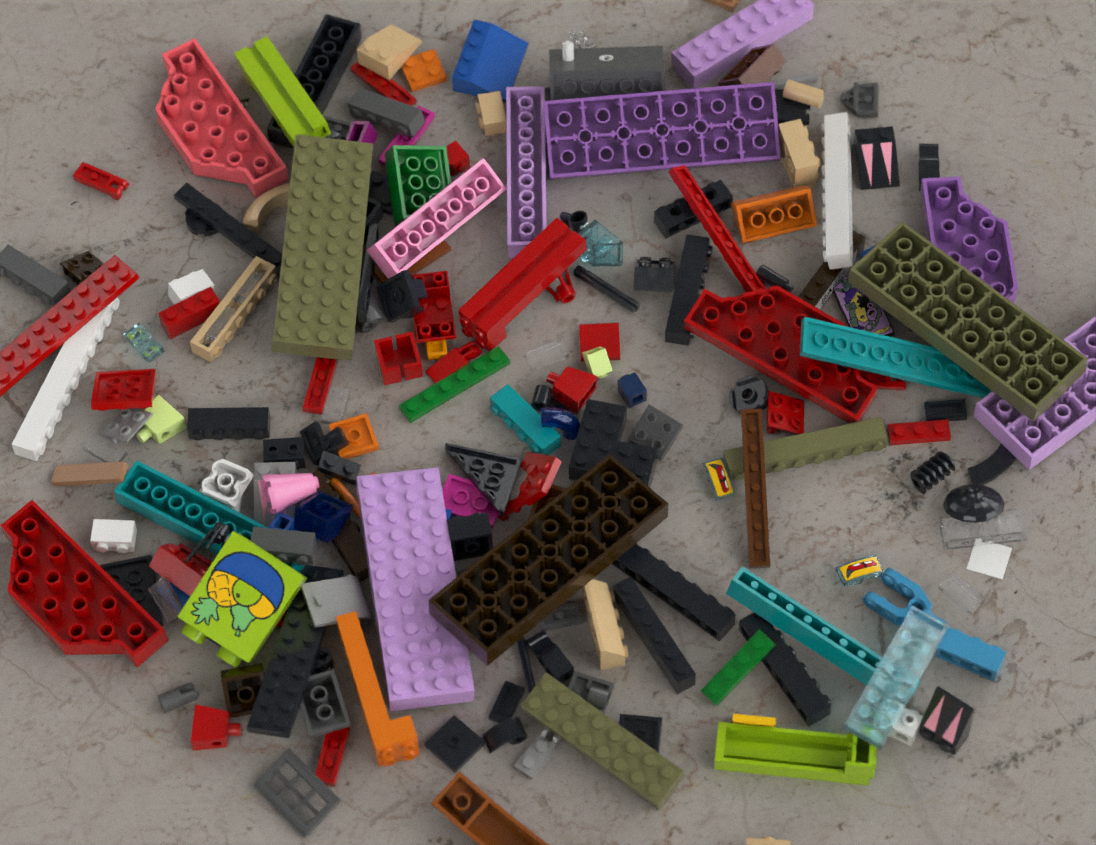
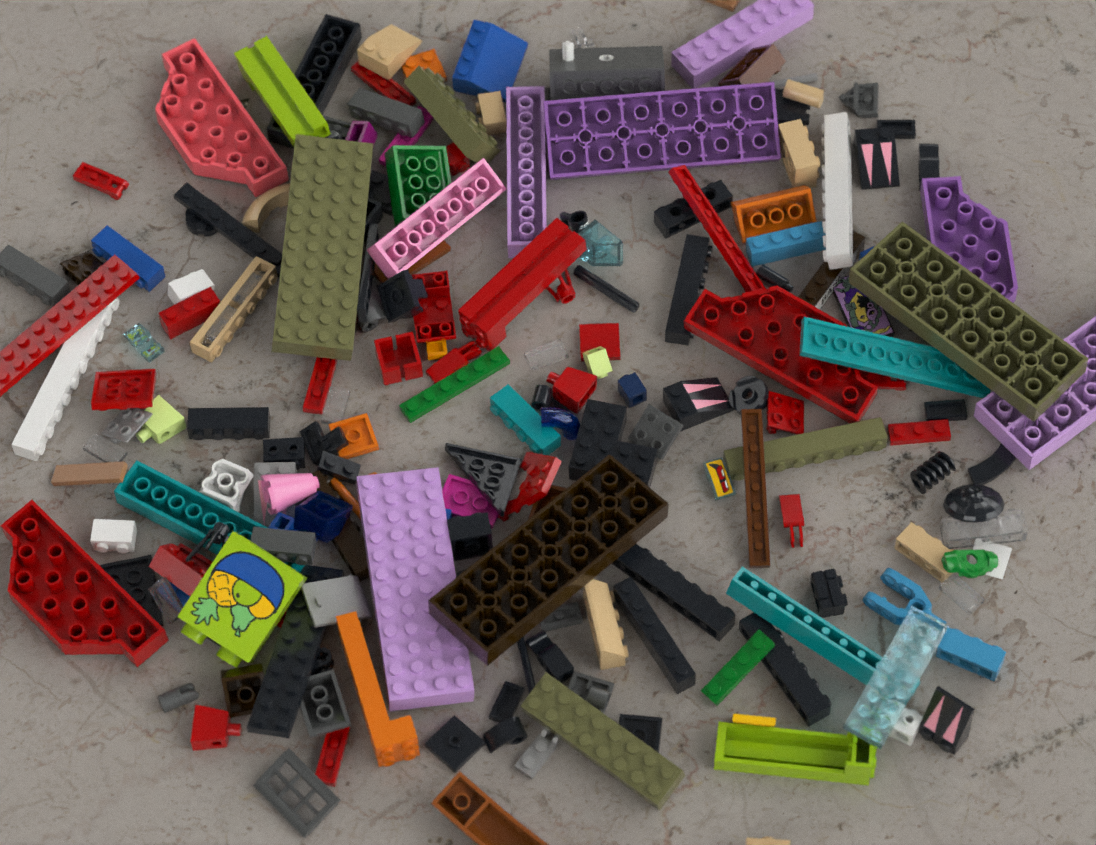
(110, 243): none -> blue brick
(452, 115): none -> olive brick
(654, 274): black slope -> none
(696, 401): none -> black slope
(785, 244): none -> dark azure brick
(792, 515): none -> red arm
(827, 593): none -> black brick
(859, 569): slope -> none
(902, 128): none -> black tile
(923, 550): none -> tan brick
(956, 562): none -> green piece

